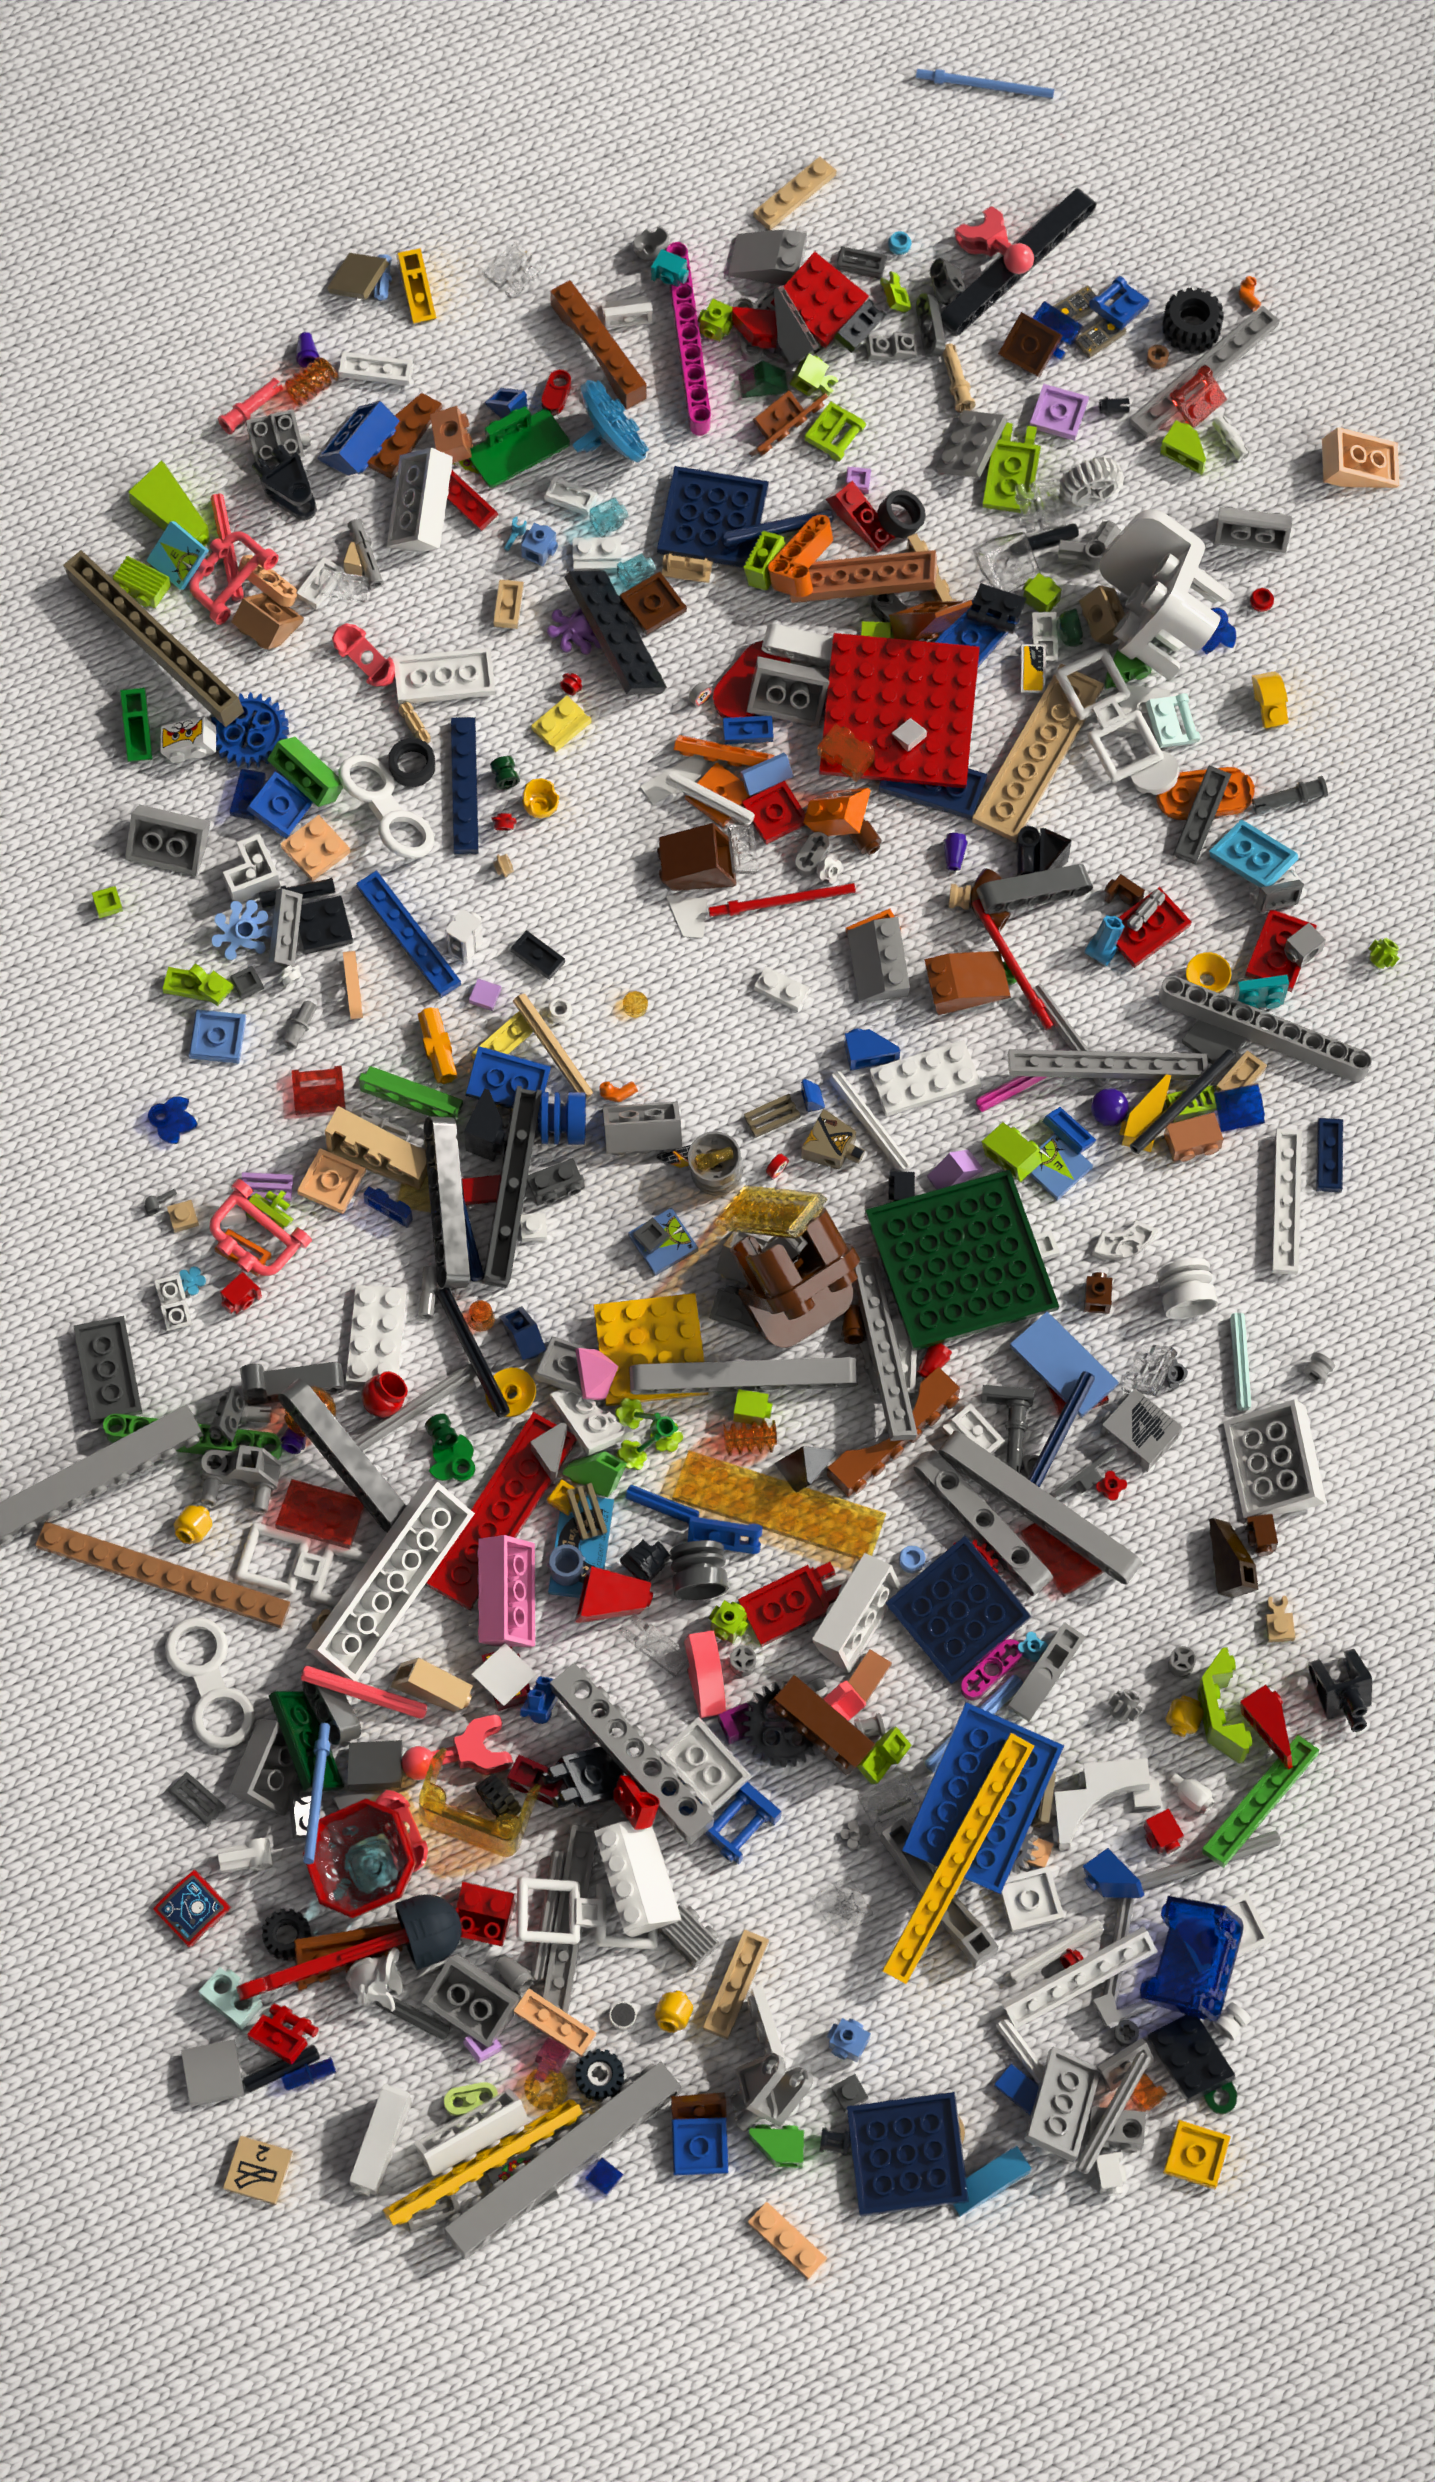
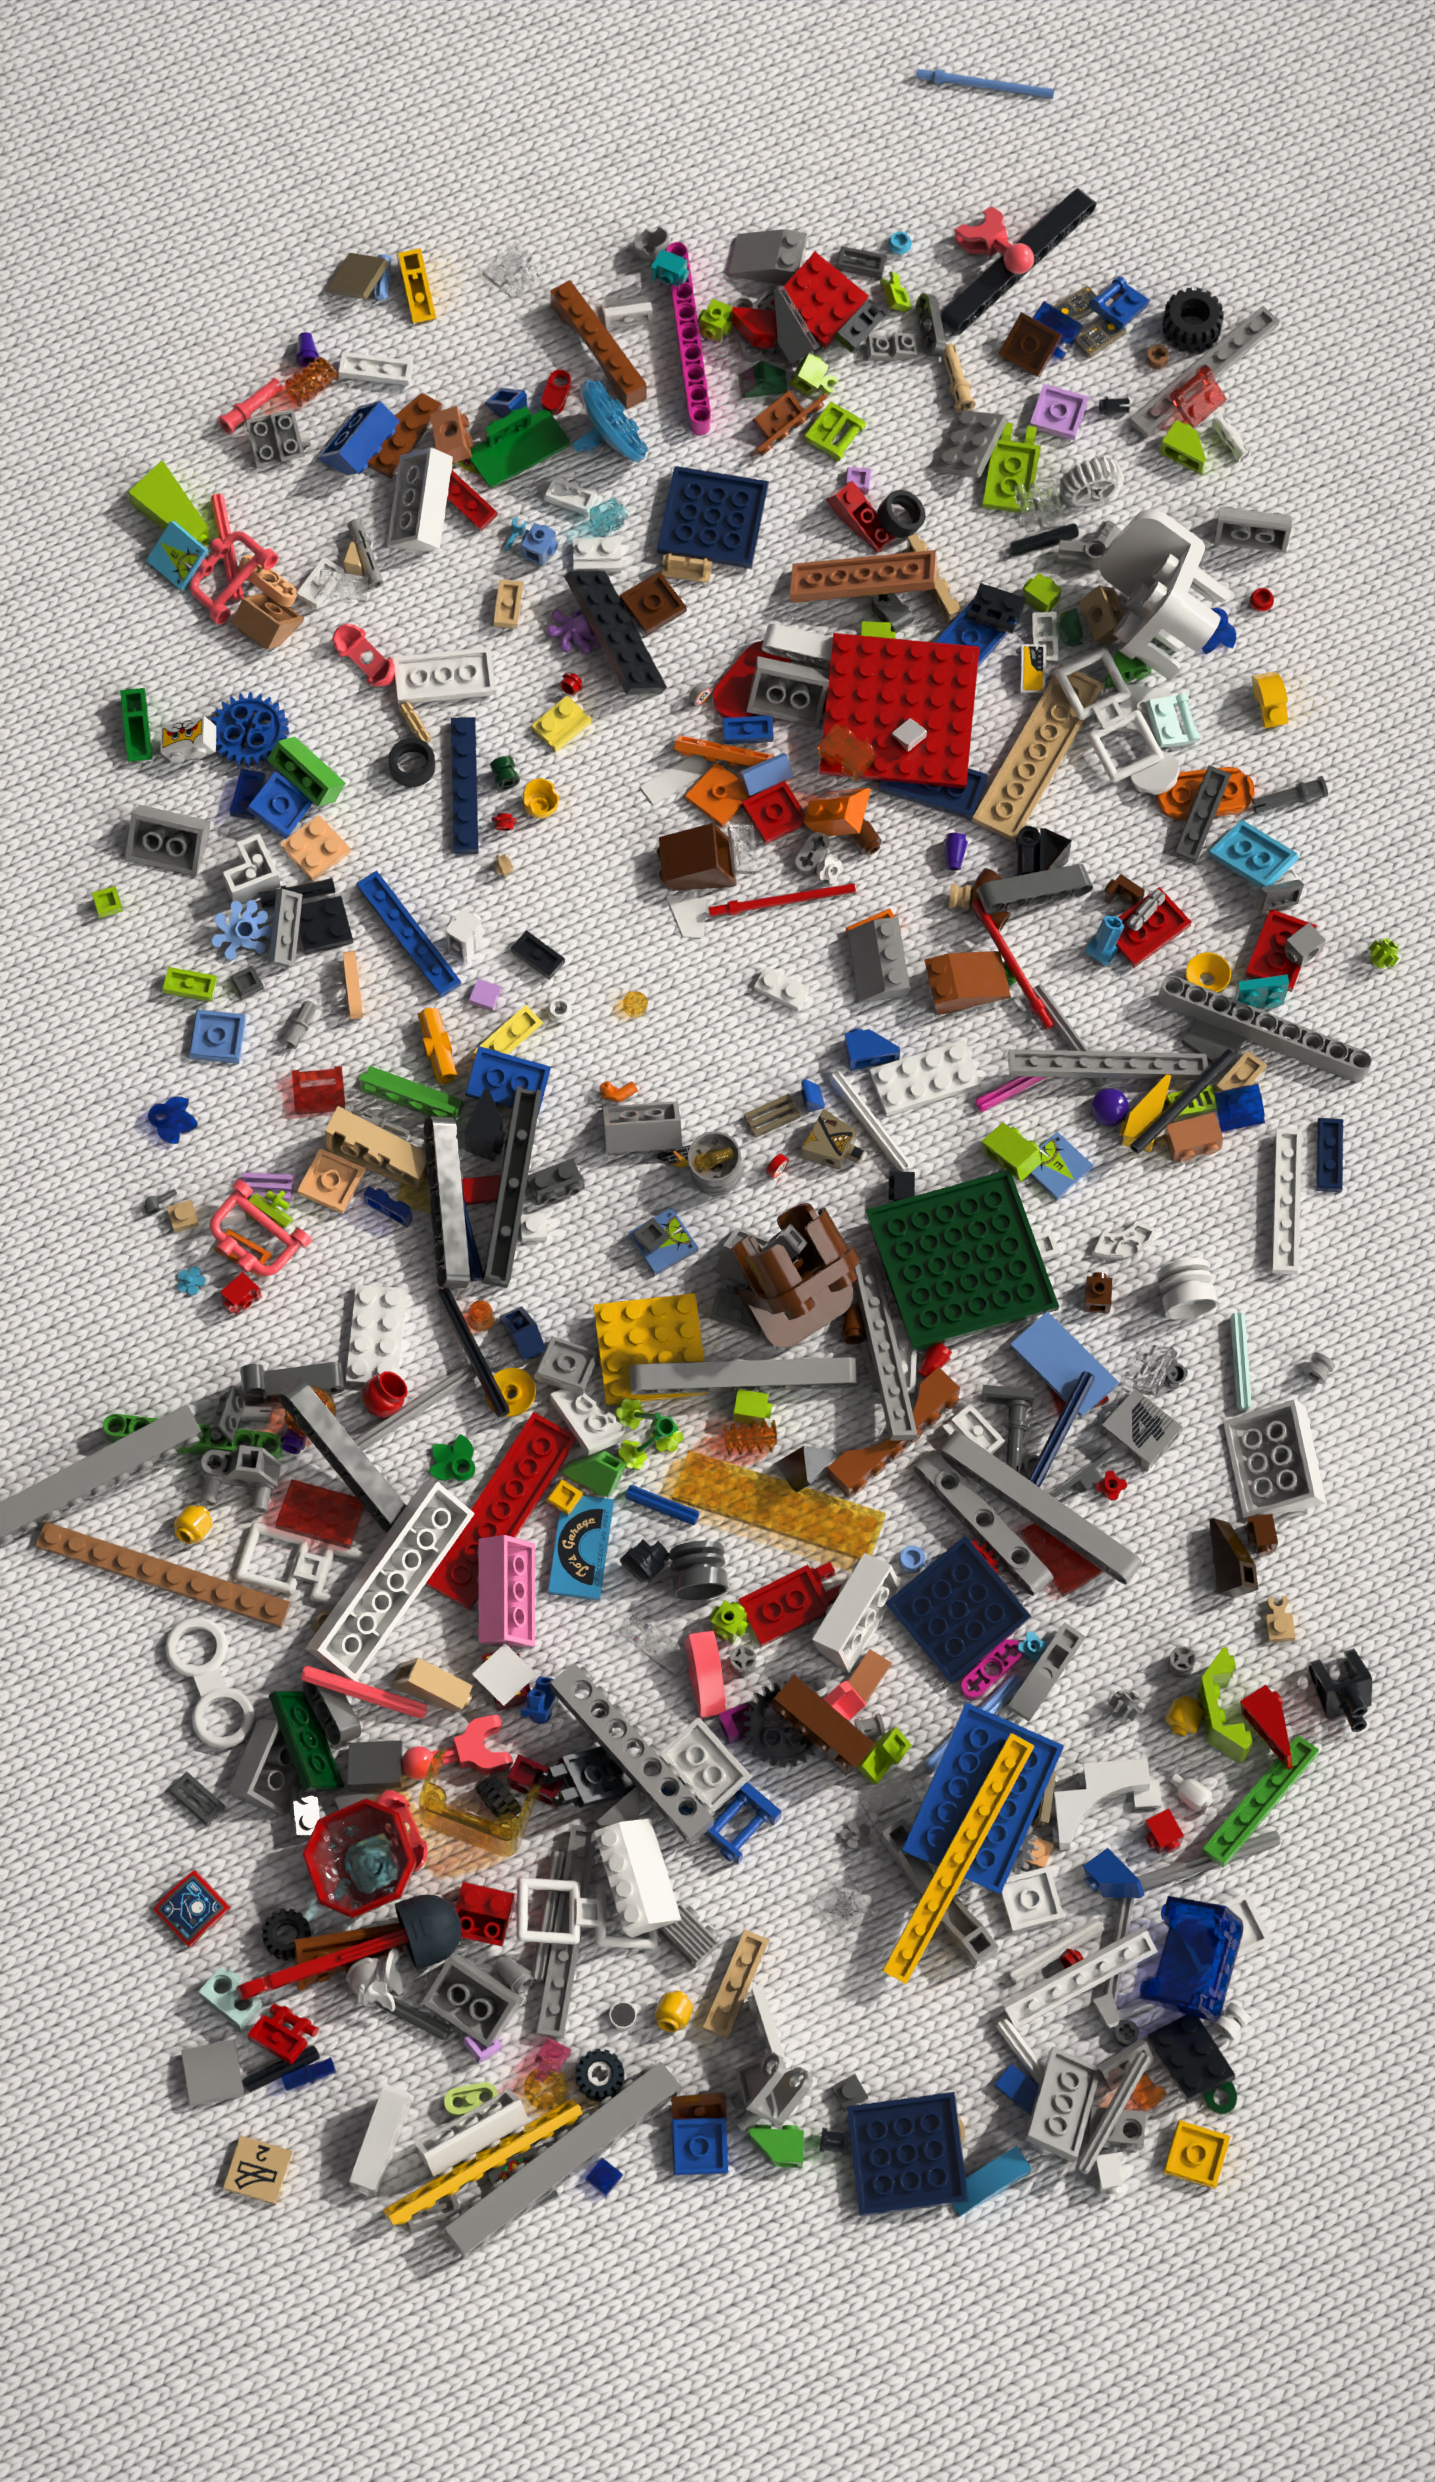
(107, 1368): dark grey plate -> none
(142, 582): lime brick -> none
(153, 638): dark tan brick -> none
(173, 1302): white slope -> none
(212, 986): lime plate -> none
(253, 1855): white piece -> none
(286, 483): black piece -> none
(289, 975): white plate -> none
(321, 1750): medium blue bar -> none
(386, 807): white bar -> none
(427, 1297): light grey piece -> none
(441, 1431): dark green wheel -> none
(549, 1449): light grey slope -> none
(551, 1045): tan axle -> none
(554, 2022): light nougat plate -> none
(563, 1118): blue wheel -> none
(566, 1565): sand blue piece -> none
(595, 1373): bright pink slope -> none
(595, 1507): dark tan tile -> none
(611, 1596): red slope -> none
(635, 570): clear light blue brick -> none
(637, 1806): red plate -> none
(710, 798): white axle -> none
(726, 1533): blue plate -> none
(757, 565): lime brick -> none
(771, 1211): clear yellow plate -> none
(776, 527): dark blue axle -> none
(787, 2240): light nougat plate -> none
(790, 567): orange beam -> none
(794, 193): tan plate -> none
(848, 2048): medium blue brick -> none
(927, 619): dark orange slope -> none
(945, 280): dark grey piece -> none
(954, 1169): lavender slope -> none
(1007, 561): clear slope -> none
(1069, 1130): blue tile -> none
(1246, 293): orange arm -> none
(1359, 460): light nougat slope -> none

